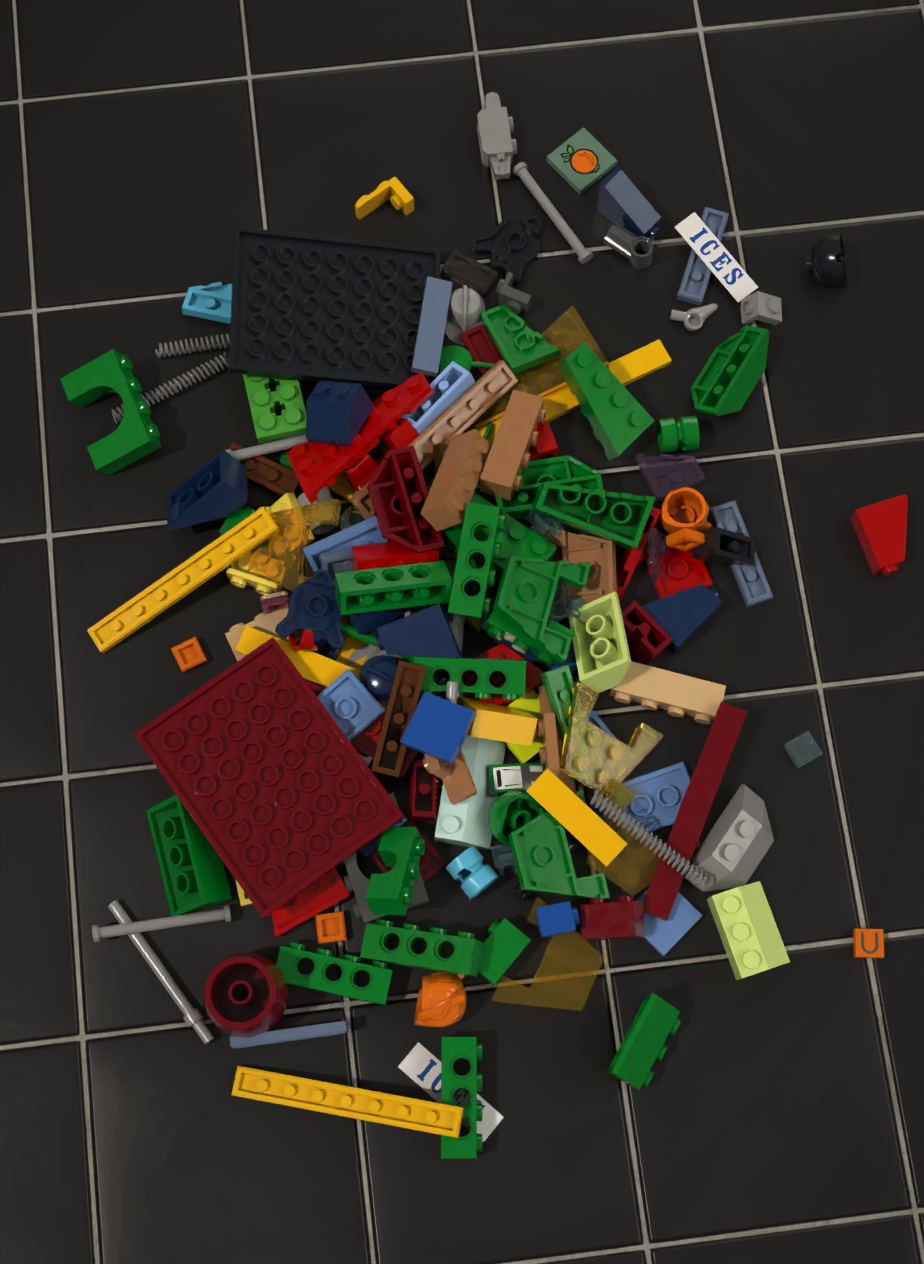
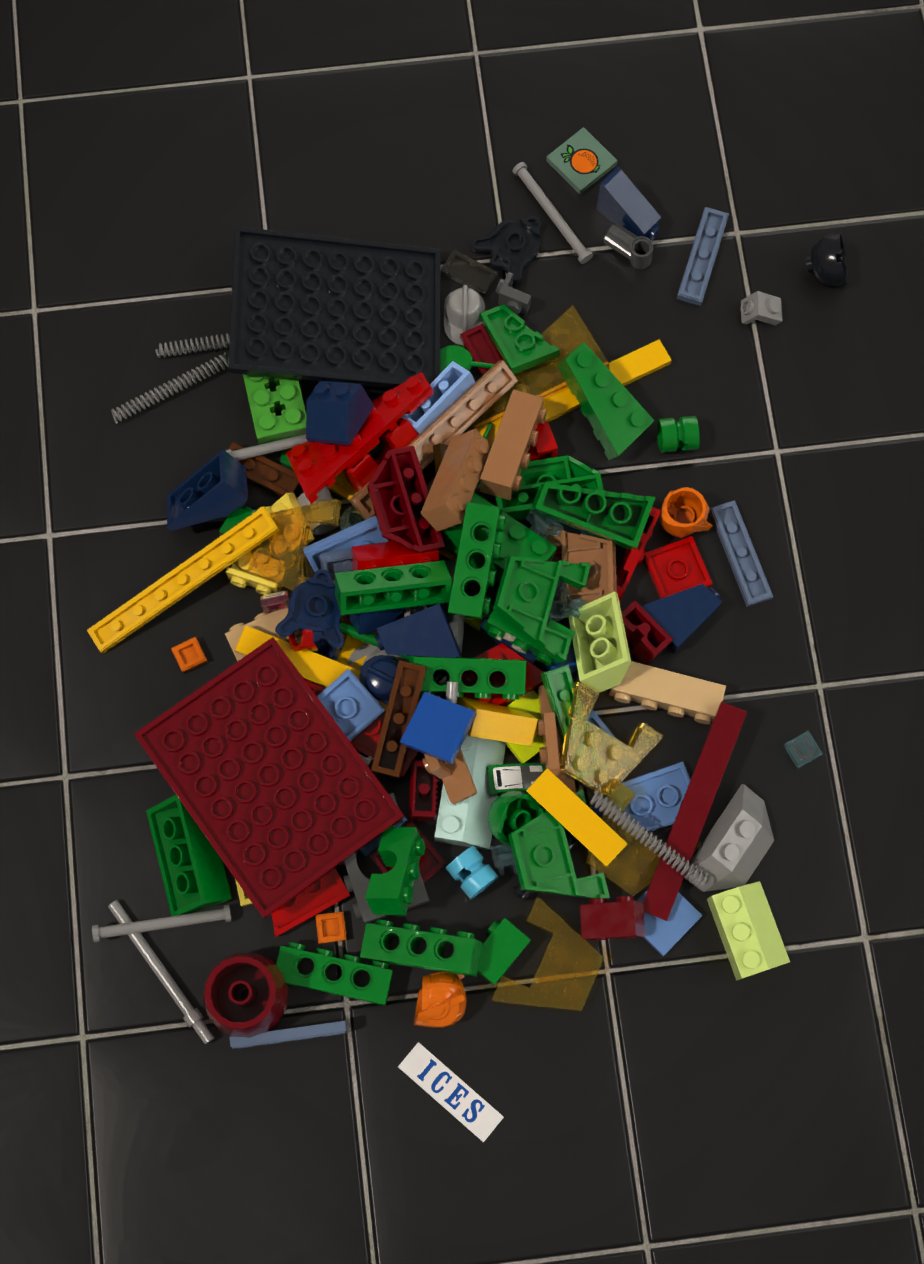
(136, 433): green arch -> none
(209, 302): medium azure wing -> none
(348, 1101): yellow tile -> none
(386, 190): yellow bracket -> none
(431, 326): sand blue tile -> none
(452, 1049): green brick -> none
(495, 137): light grey hinge -> none
(556, 919): blue brick -> none
(644, 1042): green slope -> none
(657, 549): plate -> none
(669, 473): clear purple wing -> none
(685, 539): orange tile -> none
(694, 317): light grey animal -> none
(716, 257): white sticker -> none
(725, 548): black slope -> none
(731, 372): green wedge -> none
(868, 943): orange tile -> none
(883, 533): red slope -> none

